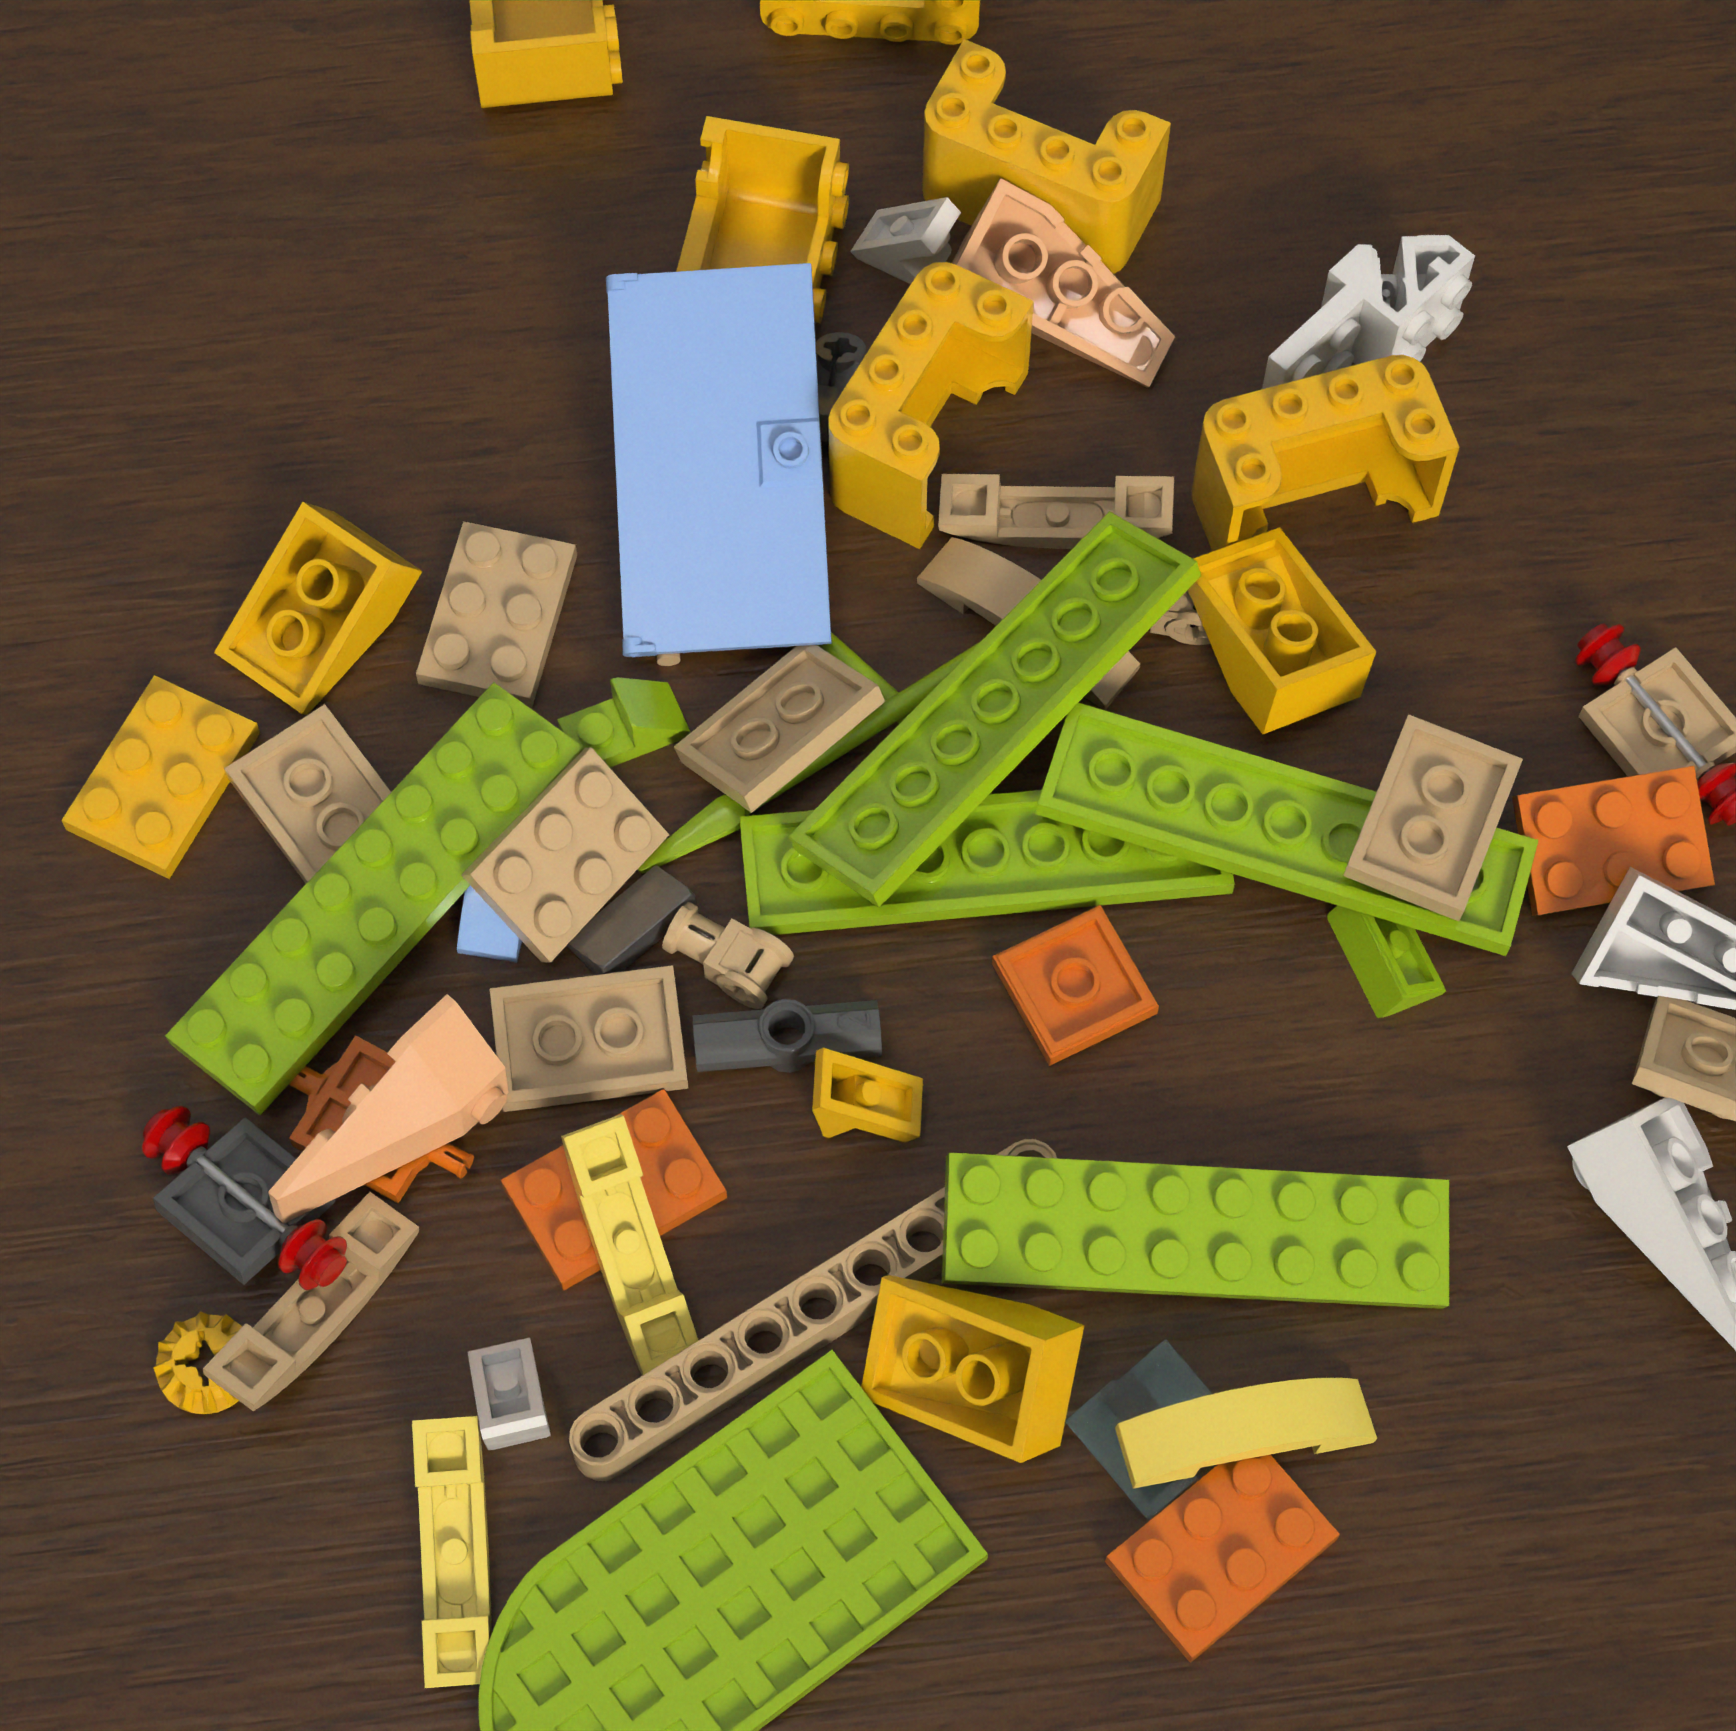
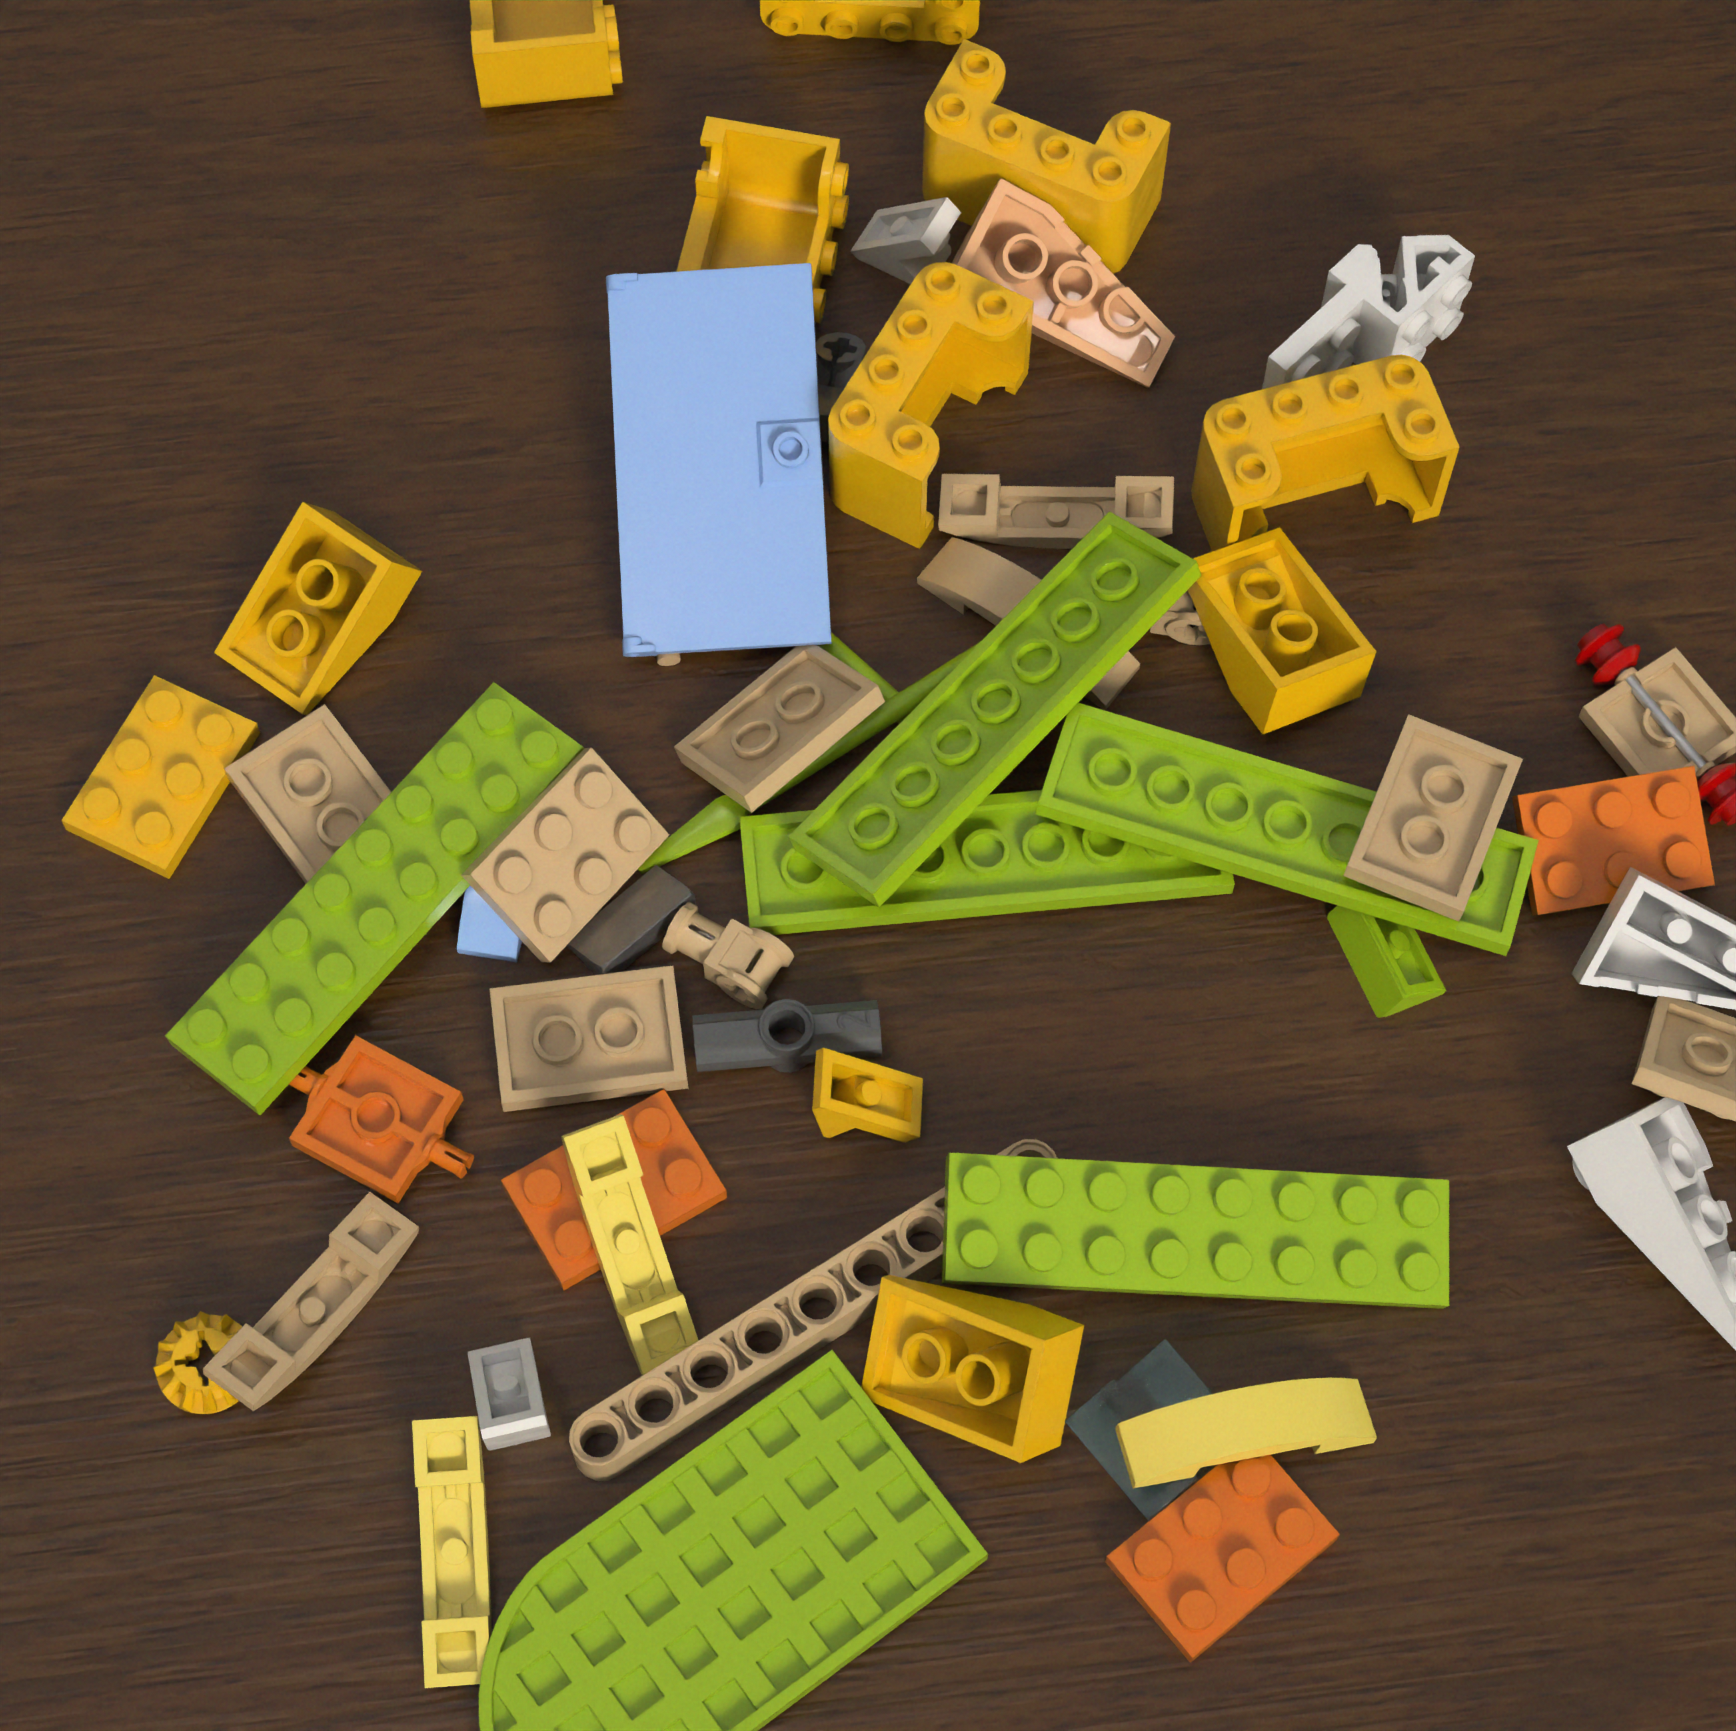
(226, 1202): dark grey plate -> none
(429, 1096): light nougat wedge -> none
(497, 612): tan plate -> none
(630, 724): lime slope -> none
(1075, 985): orange plate -> none

